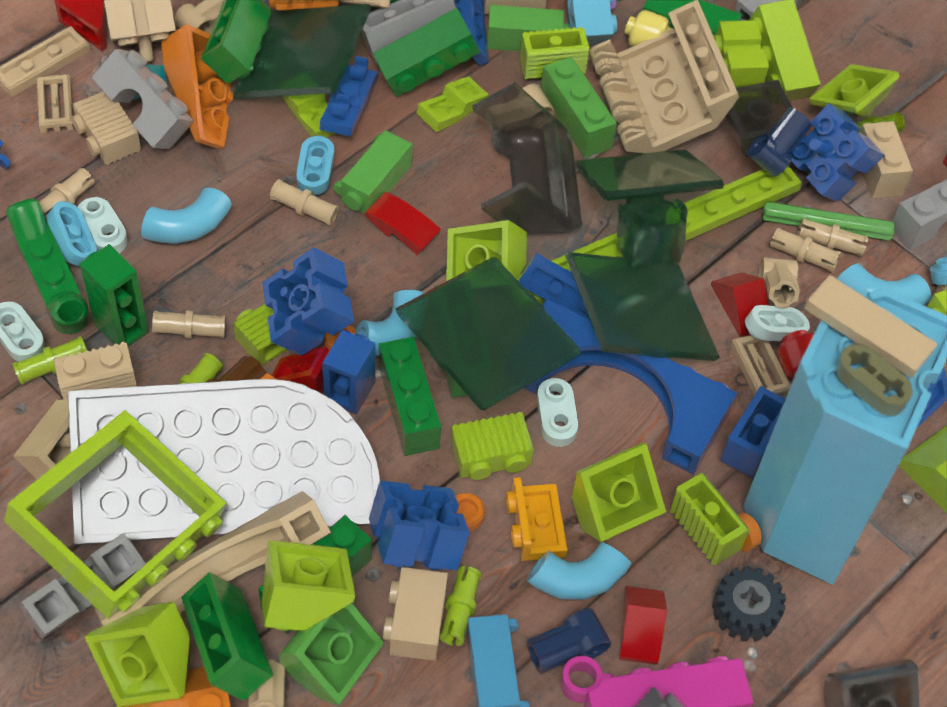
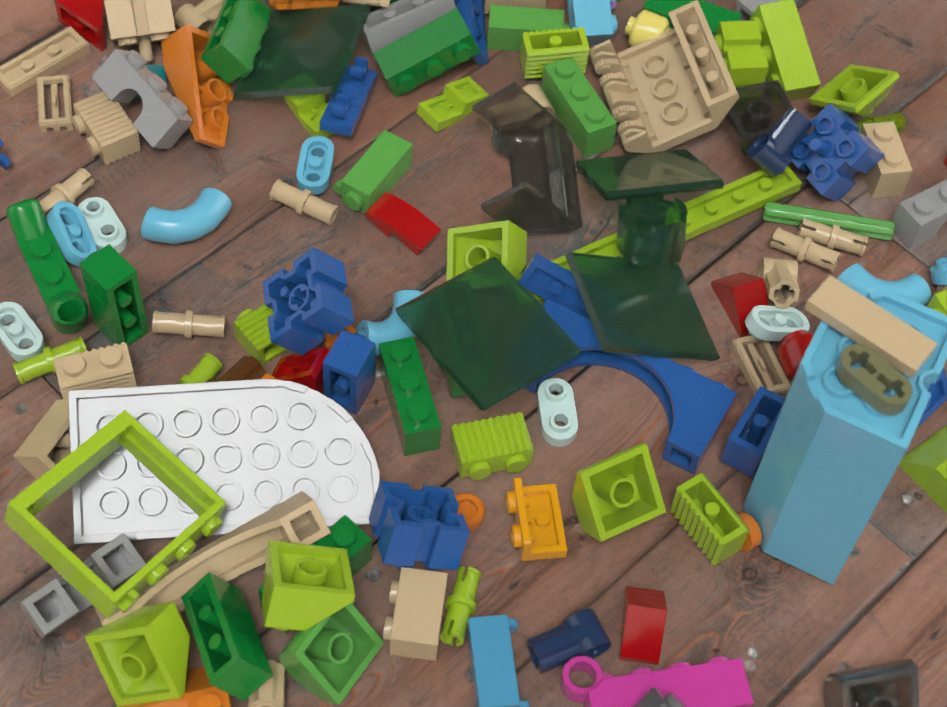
(579, 579): medium azure cylinder -> none
(738, 613): black wheel -> none

